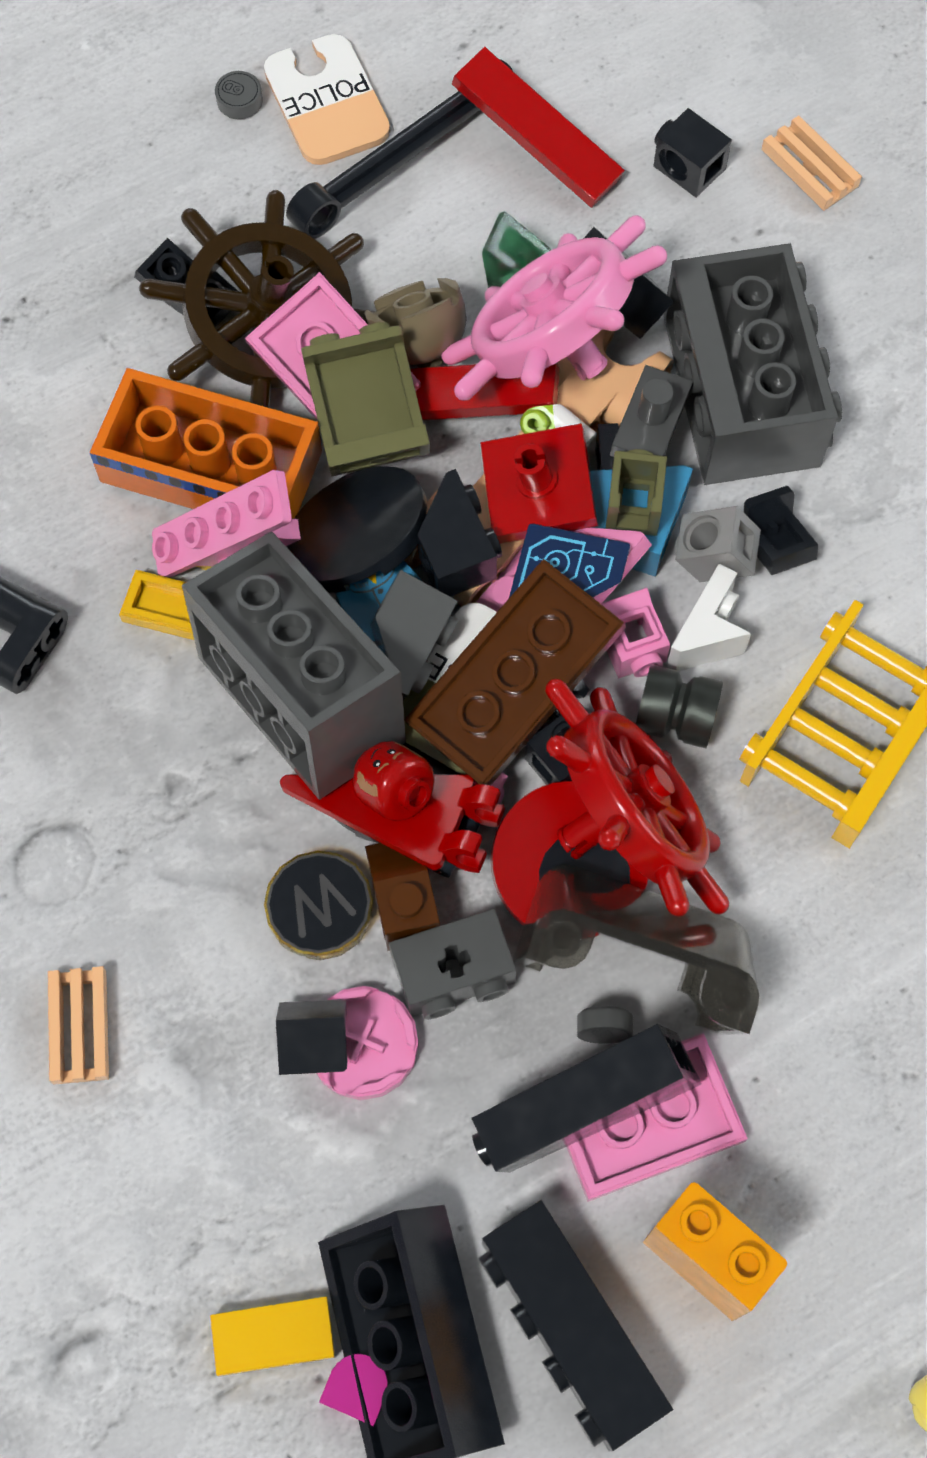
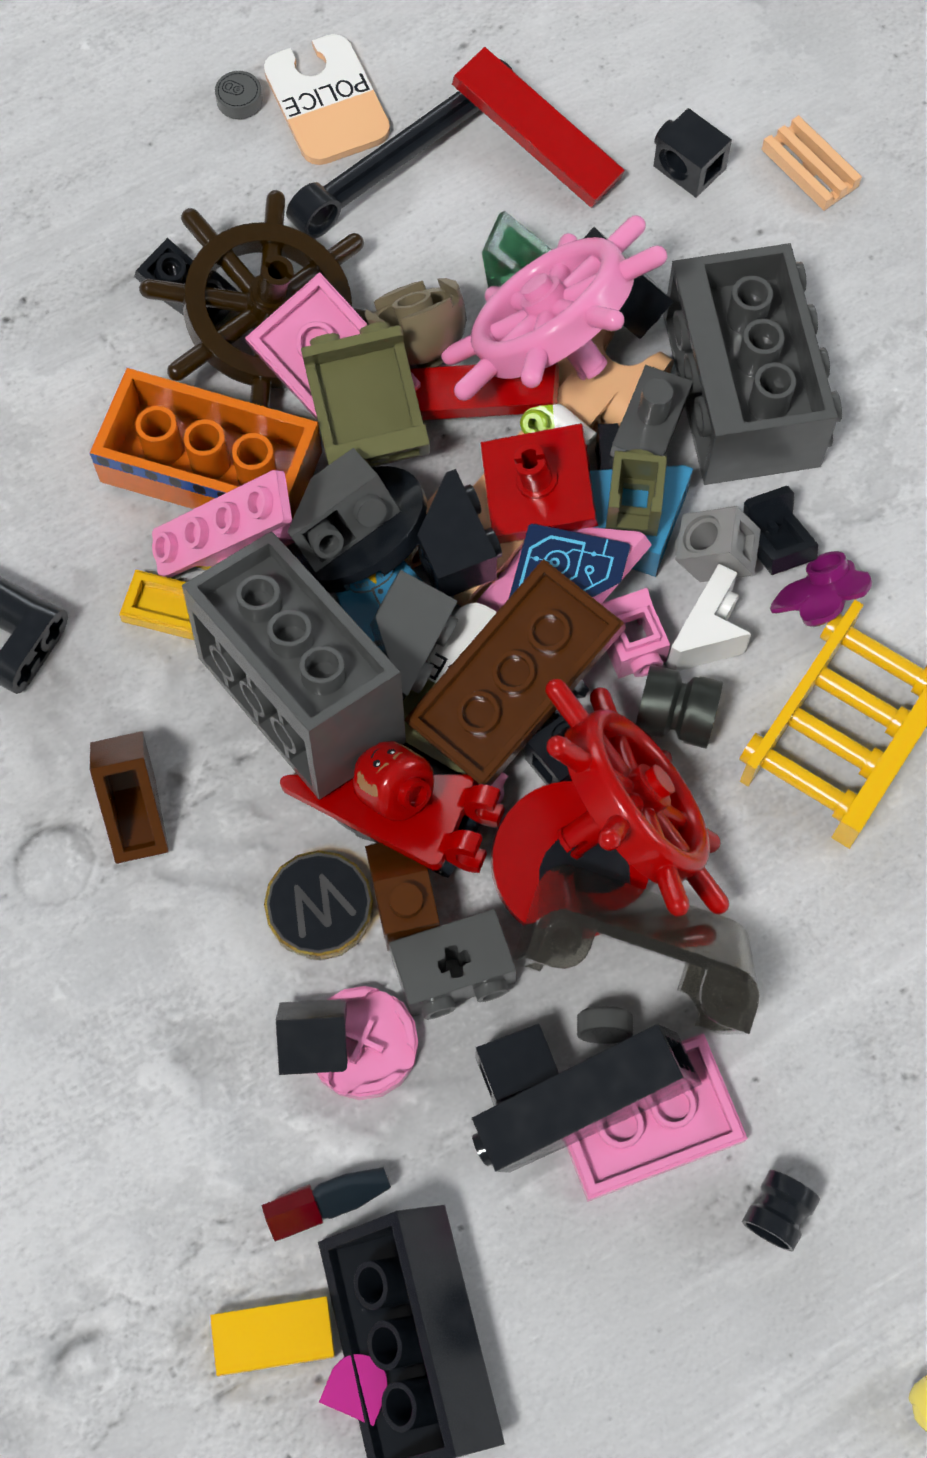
(76, 979): light nougat tile -> none
(128, 797): none -> reddish brown slope
(306, 1207): none -> piece
(340, 509): none -> dark grey slope
(515, 1063): none -> black panel
(575, 1326): black brick -> none
(715, 1252): light orange panel -> none
(781, 1210): none -> black wheel
(824, 590): none -> magenta plate

